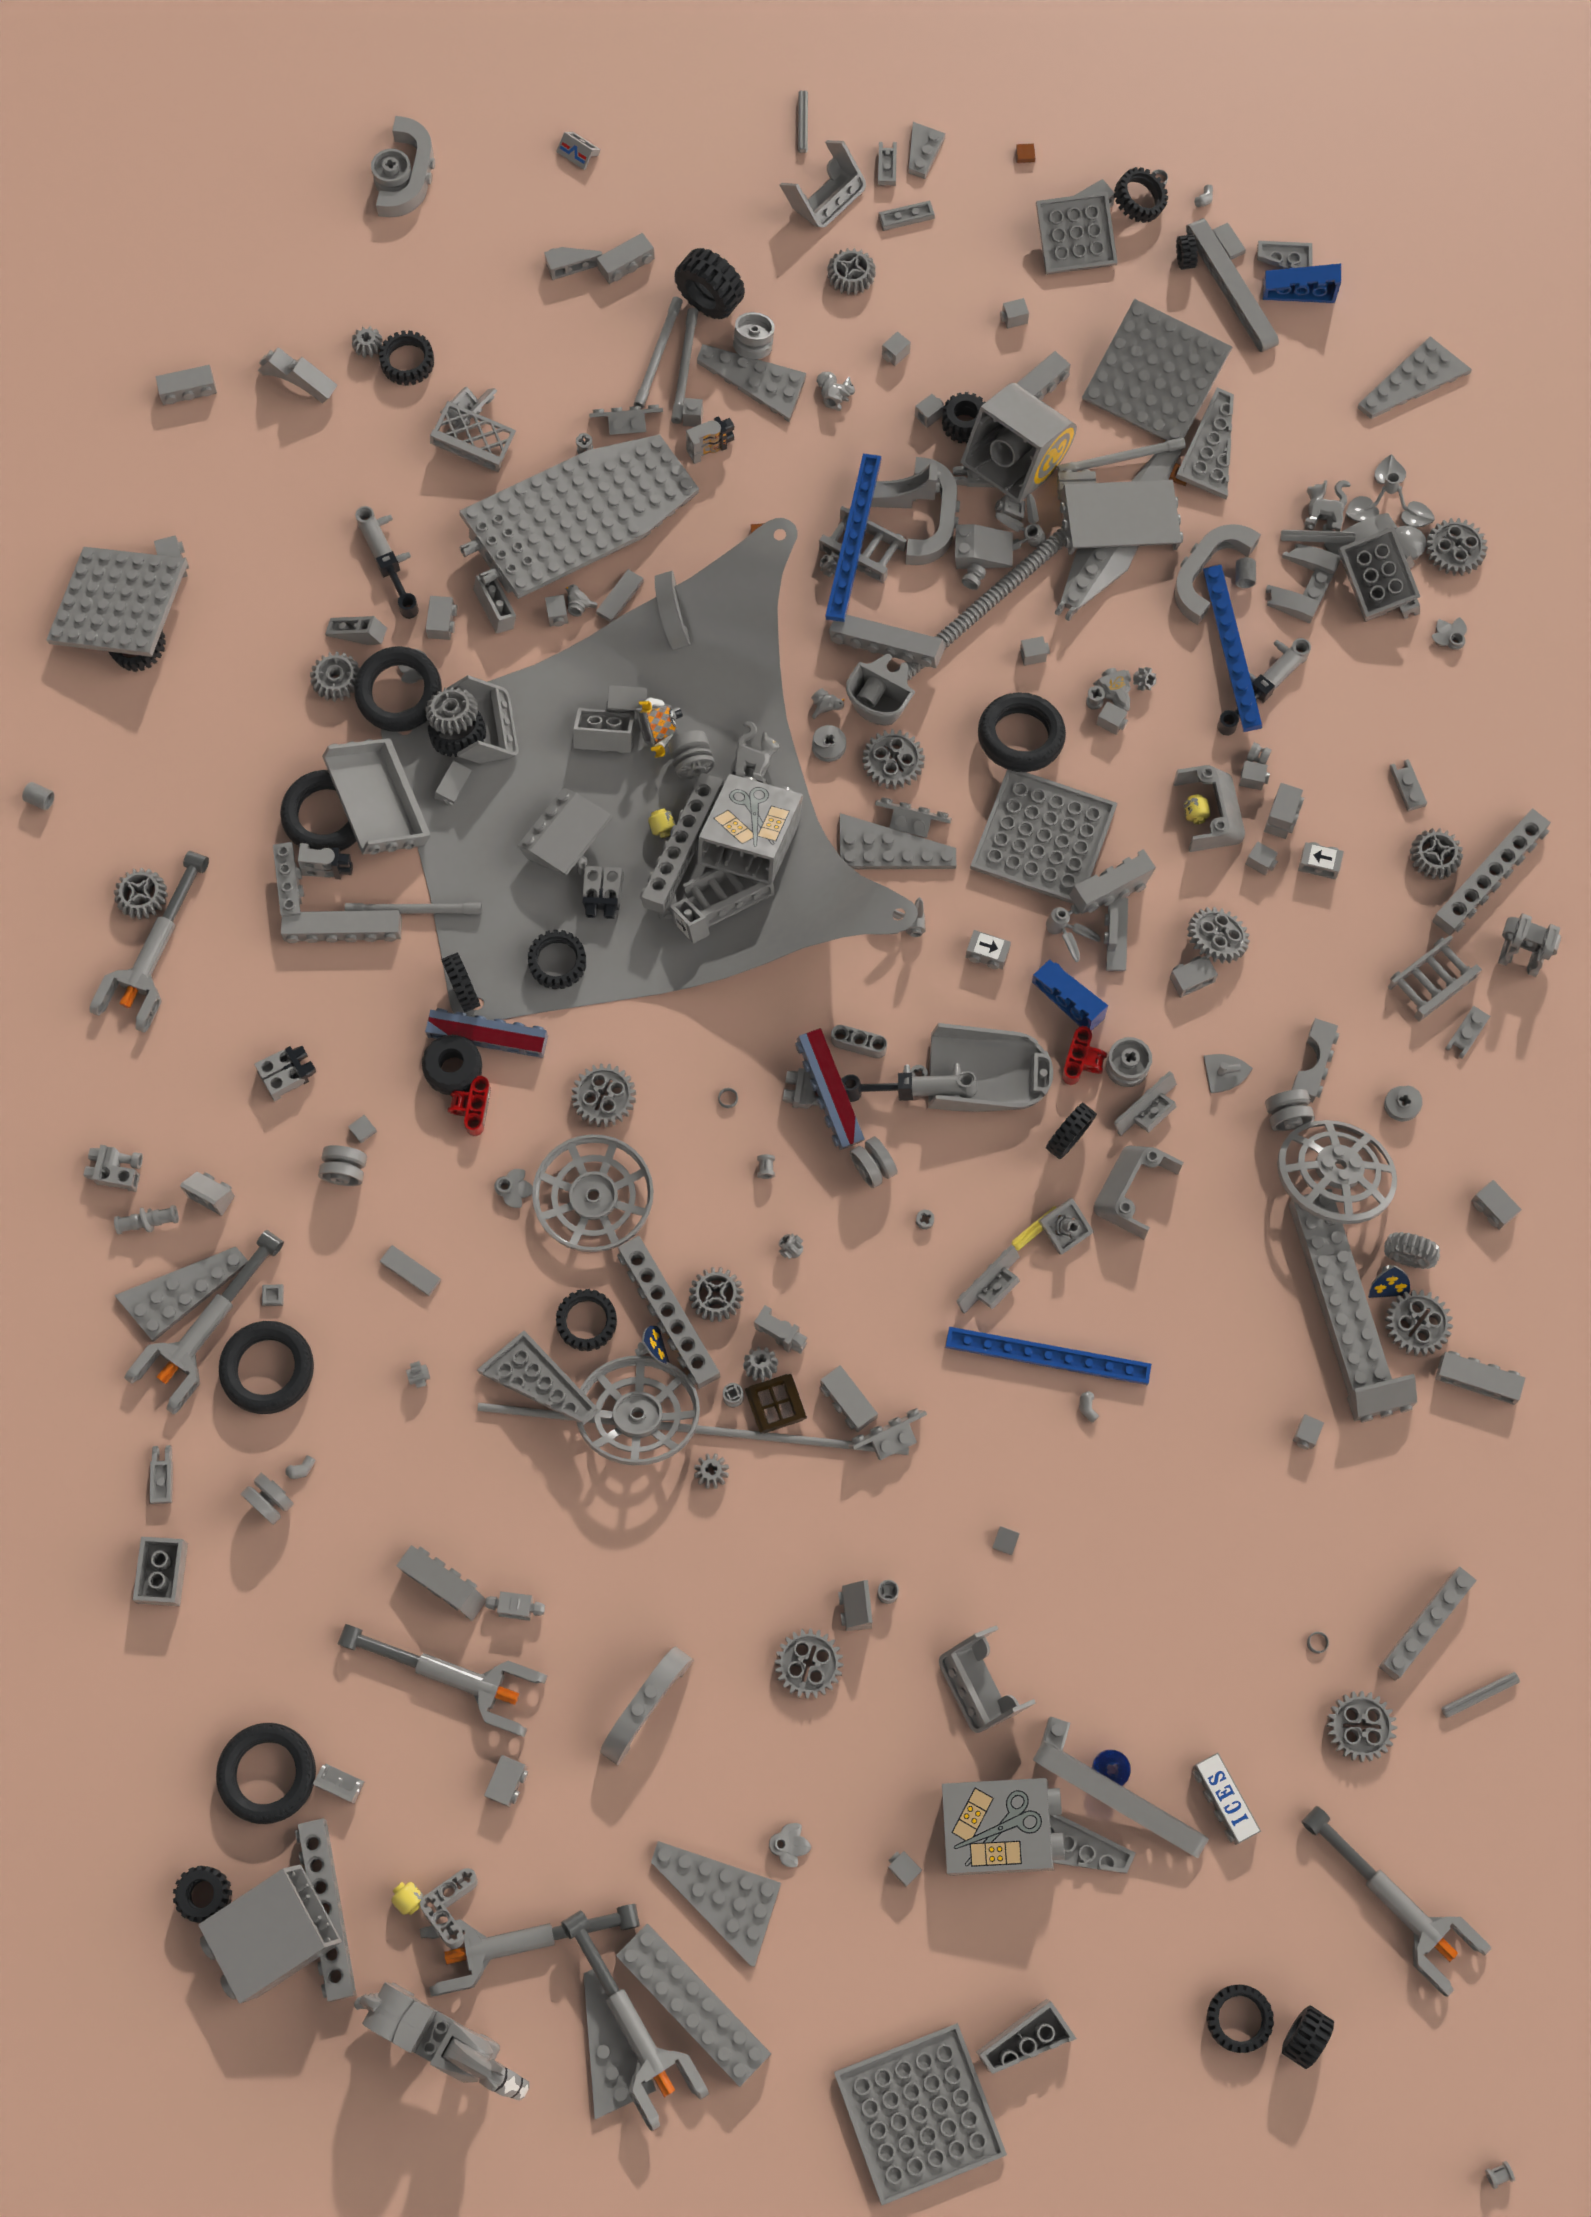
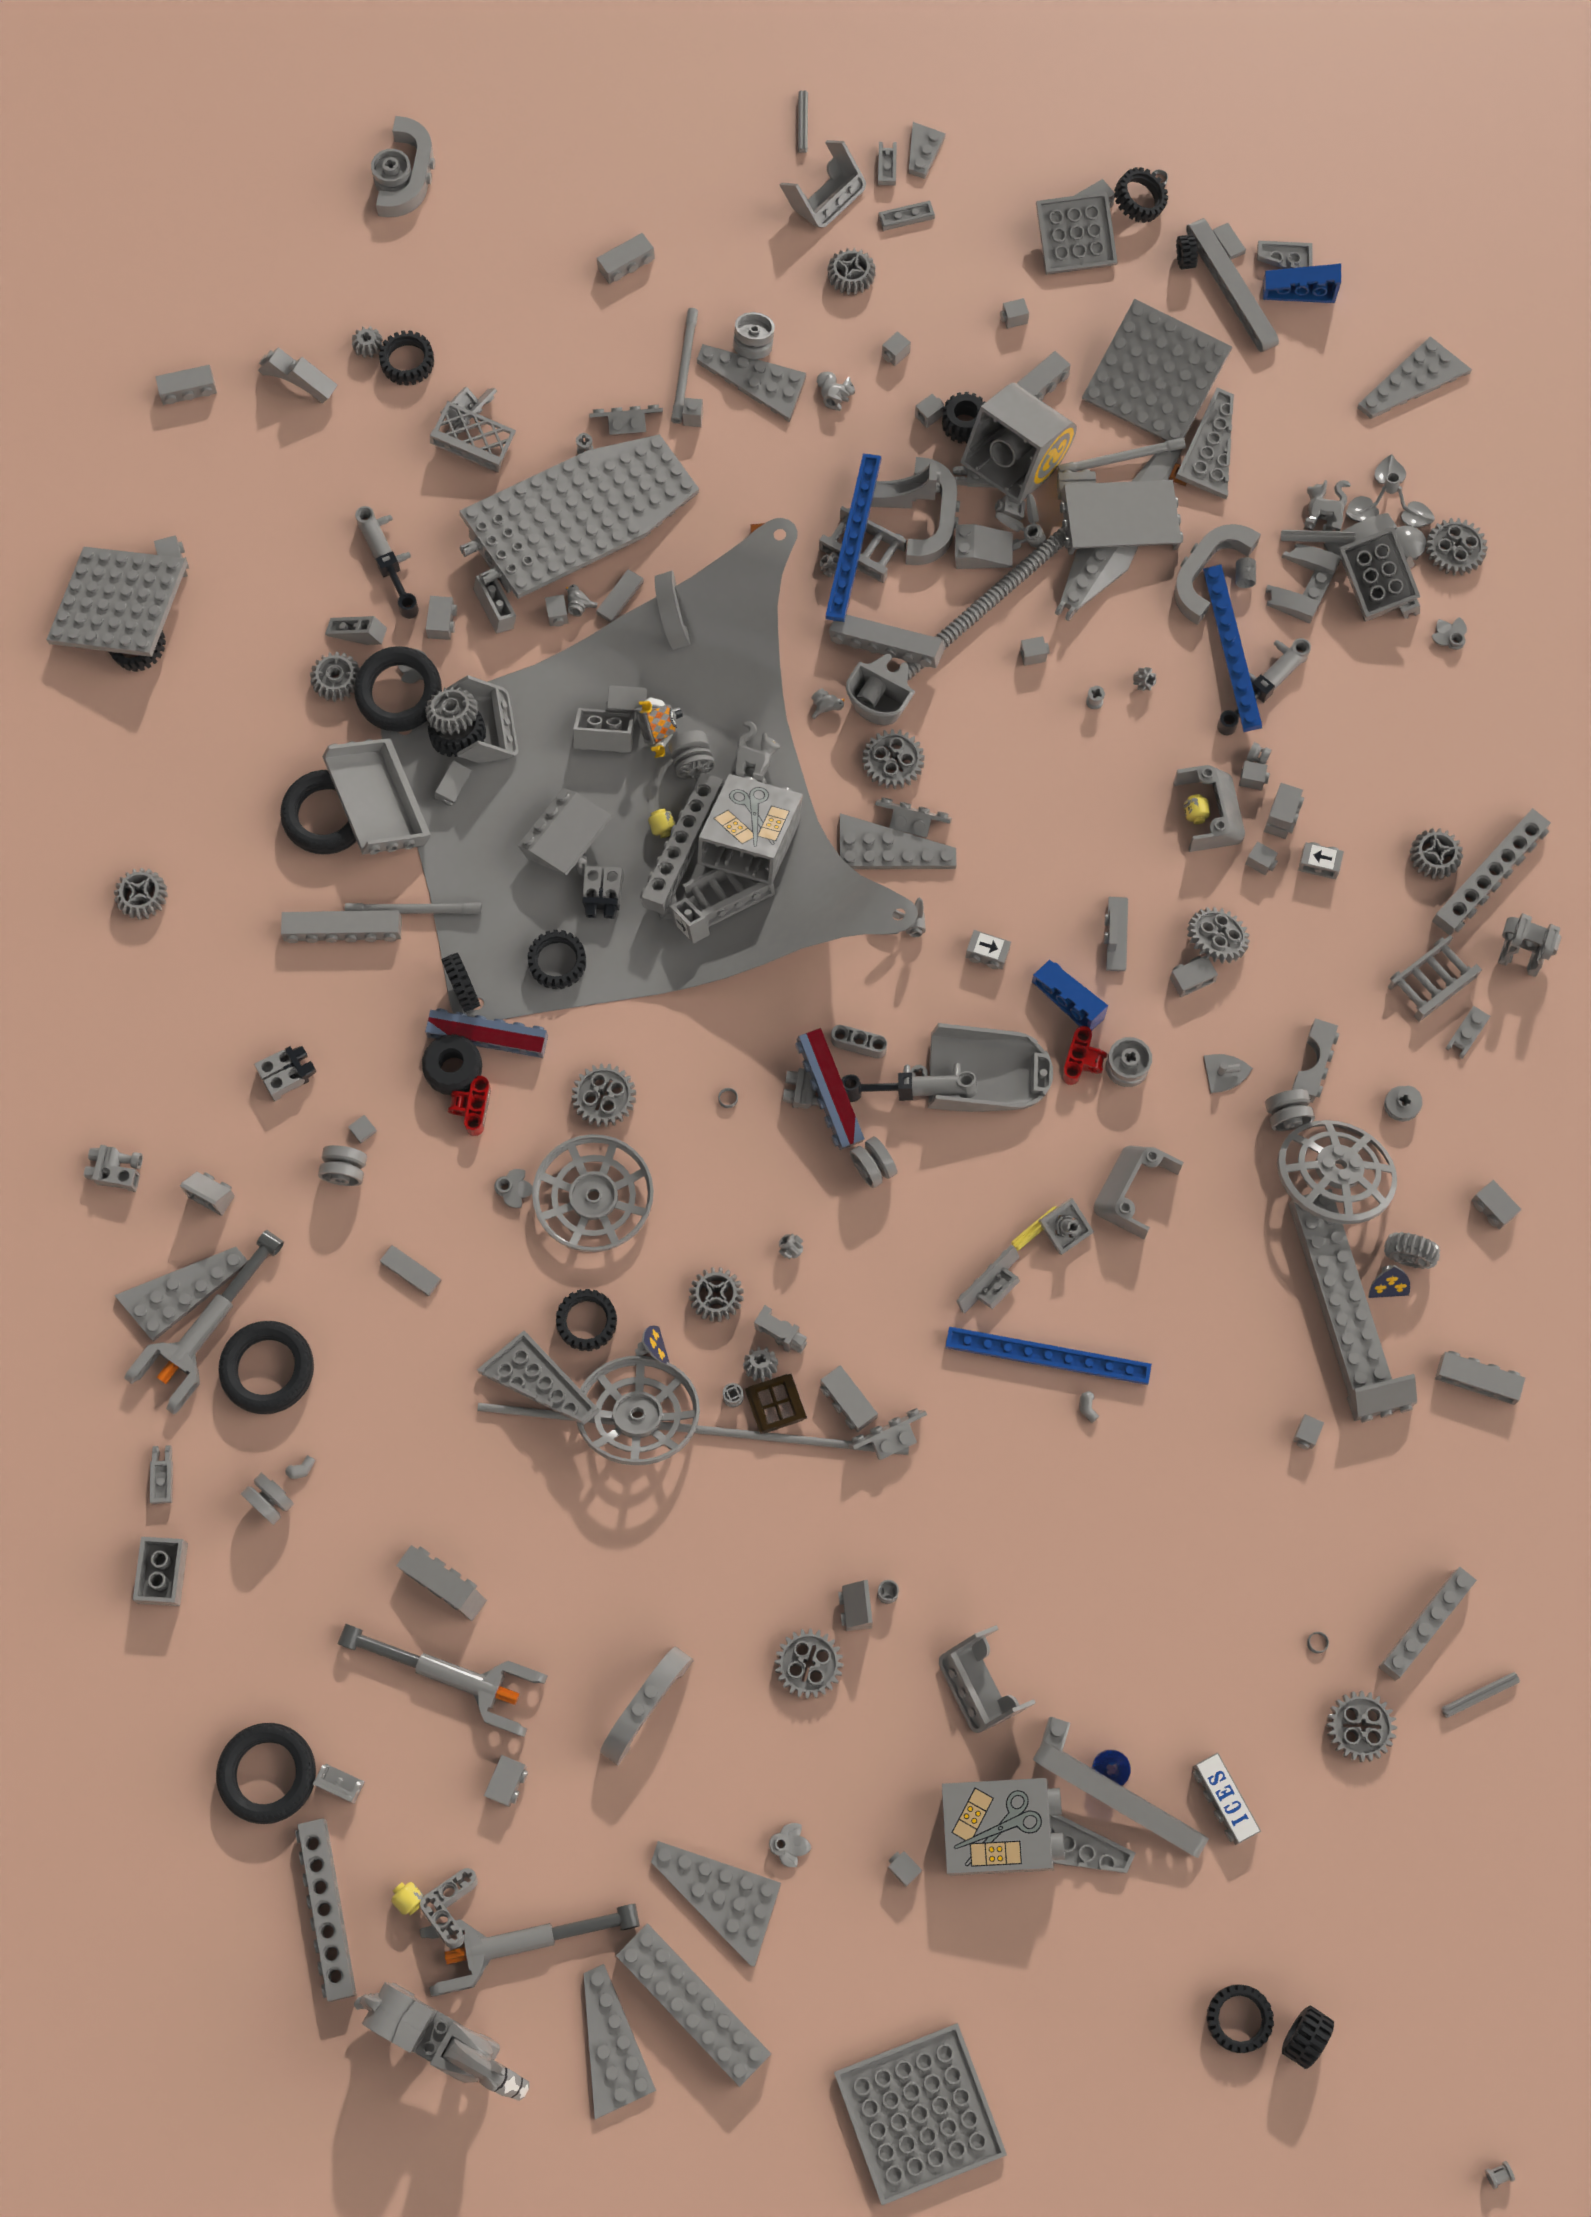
(38, 796): light grey piece -> none
(139, 977): light grey piece -> none
(146, 1220): light grey piece -> none
(184, 1890): black tyre -> none
(268, 1934): light grey brick -> none
(273, 1295): light grey tile -> none
(288, 879): light grey bracket -> none
(324, 862): light grey hips -> none
(418, 1374): light grey gear -> none
(515, 1606): light grey piece -> none
(569, 261): light grey slope -> none
(577, 149): light grey panel -> none
(636, 1249): light grey brick -> none
(651, 2060): light grey piece -> none
(673, 312): light grey piece -> none
(709, 283): black tyre -> none
(709, 438): light grey hips -> none
(716, 1465): light grey gear -> none
(766, 1166): light grey bush -> none
(828, 752): light grey piece -> none
(923, 1225): light grey bush -> none
(973, 577): light grey wheel -> none
(1006, 1540): light grey slope -> none
(1021, 760): black tyre -> none
(1025, 153): dark orange tile -> none
(1029, 2036): light grey wedge -> none
(1043, 835): light grey plate -> none
(1059, 920): light grey plant -> none
(1071, 1130): black tyre -> none
(1112, 718): light grey brick -> none
(1113, 883): light grey wedge -> none
(1116, 687): light grey rock -> none
(1150, 1108): light grey bracket -> none
(1205, 198): light grey arm -> none
(1403, 1311): light grey gear -> none
(1408, 786): light grey hinge -> none
(1427, 1930): light grey piece -> none

